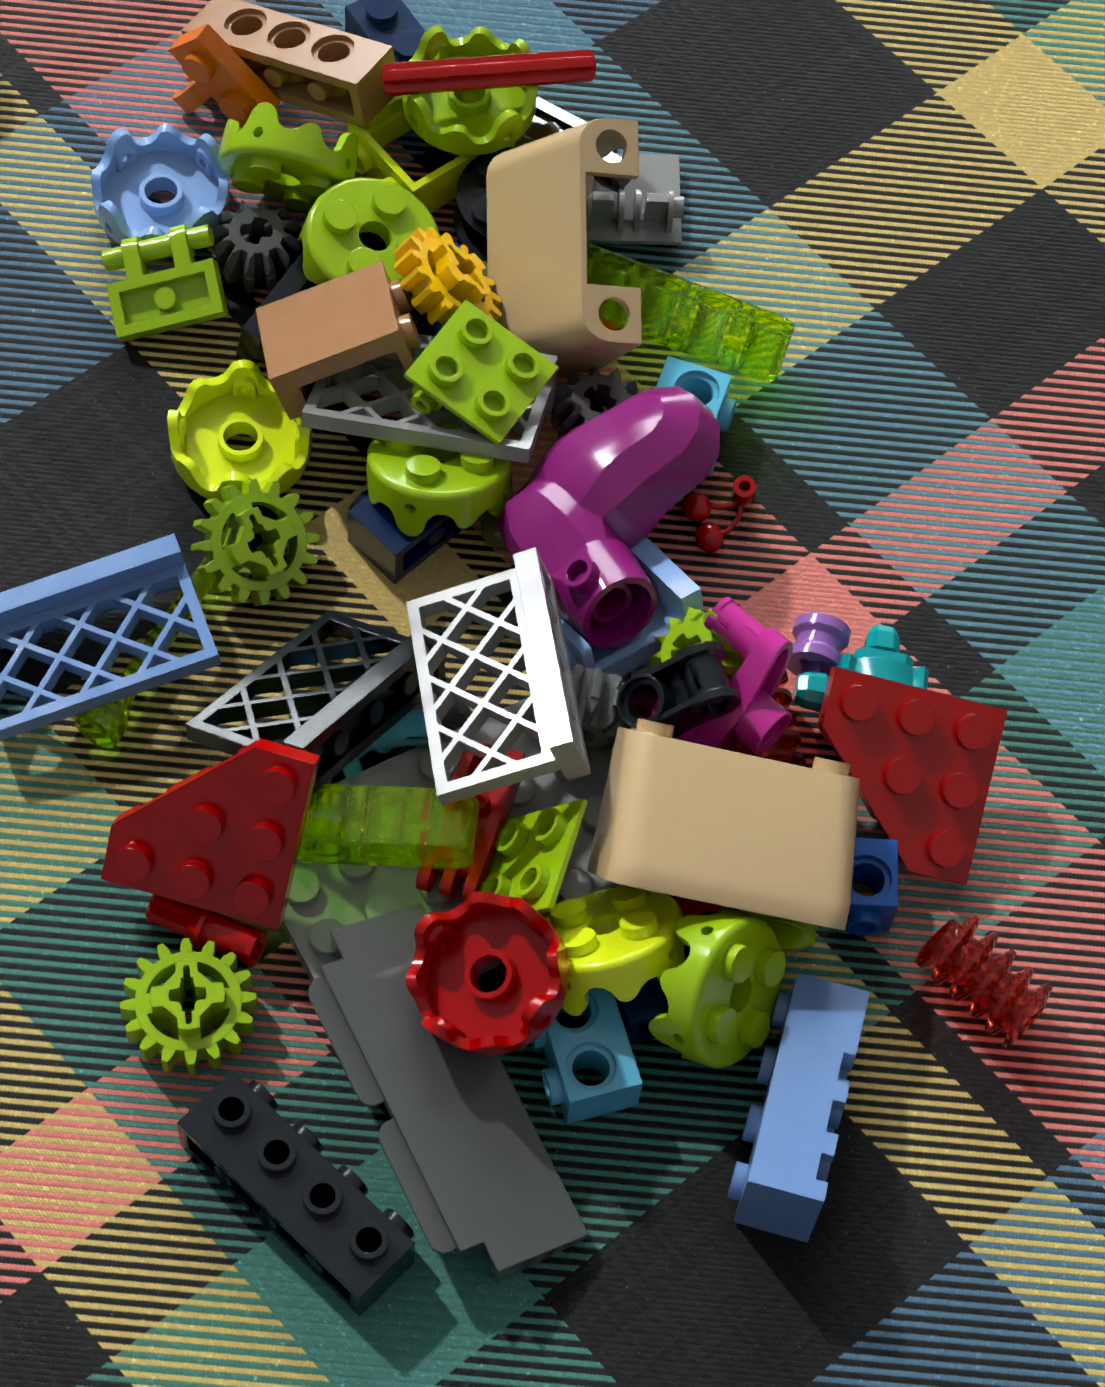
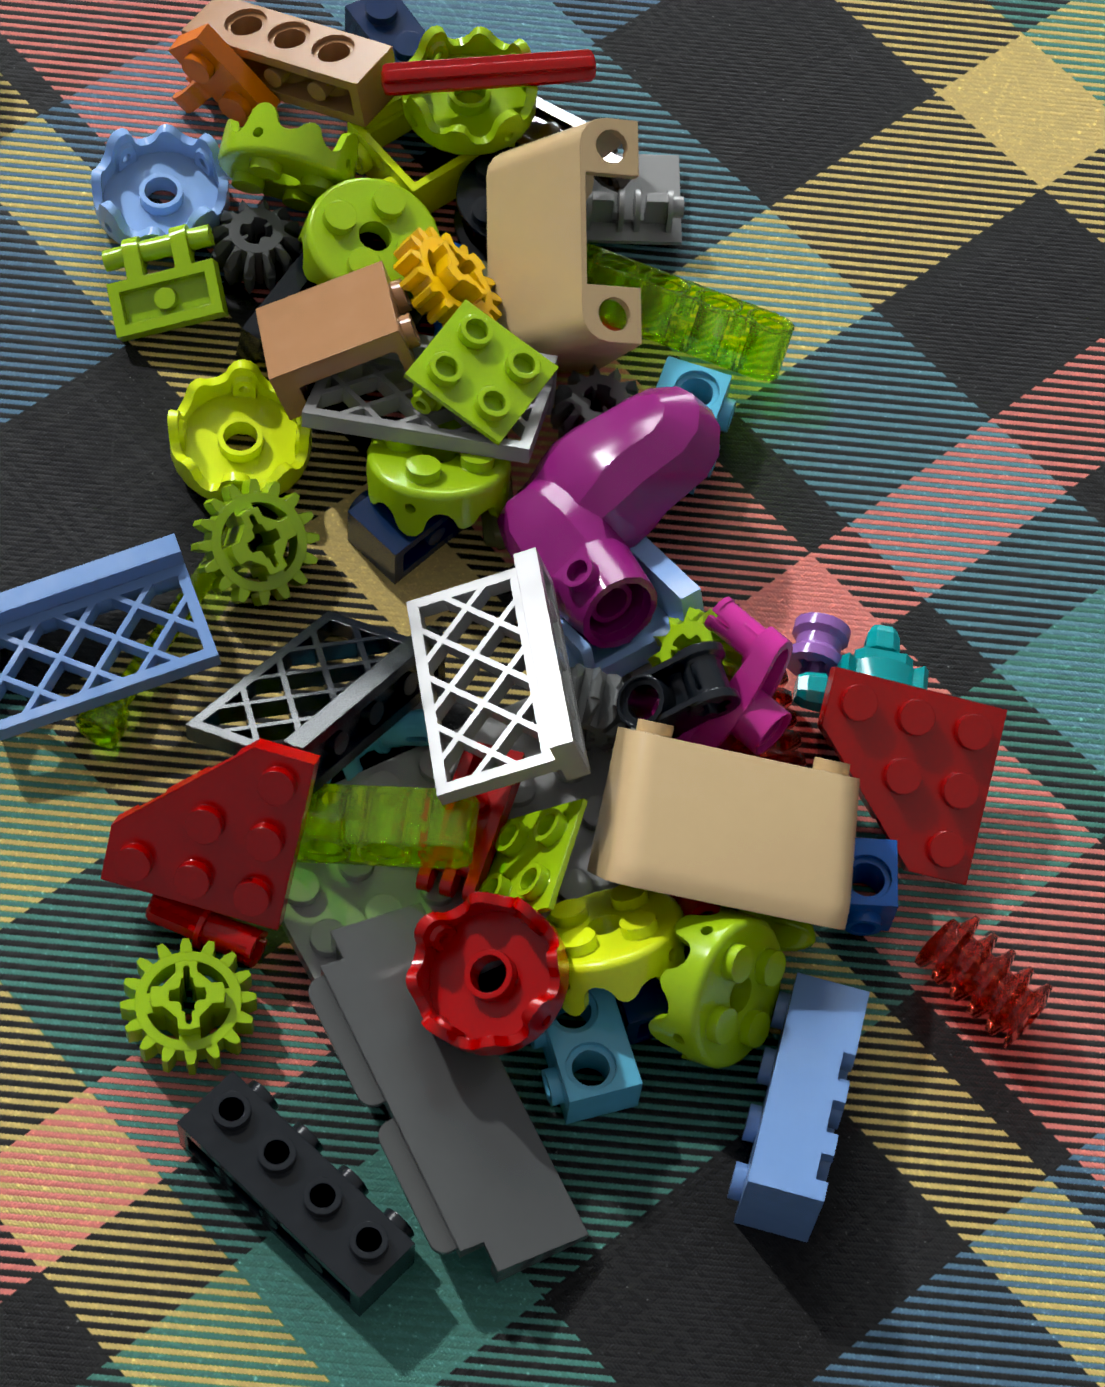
(698, 508): red piece -> none

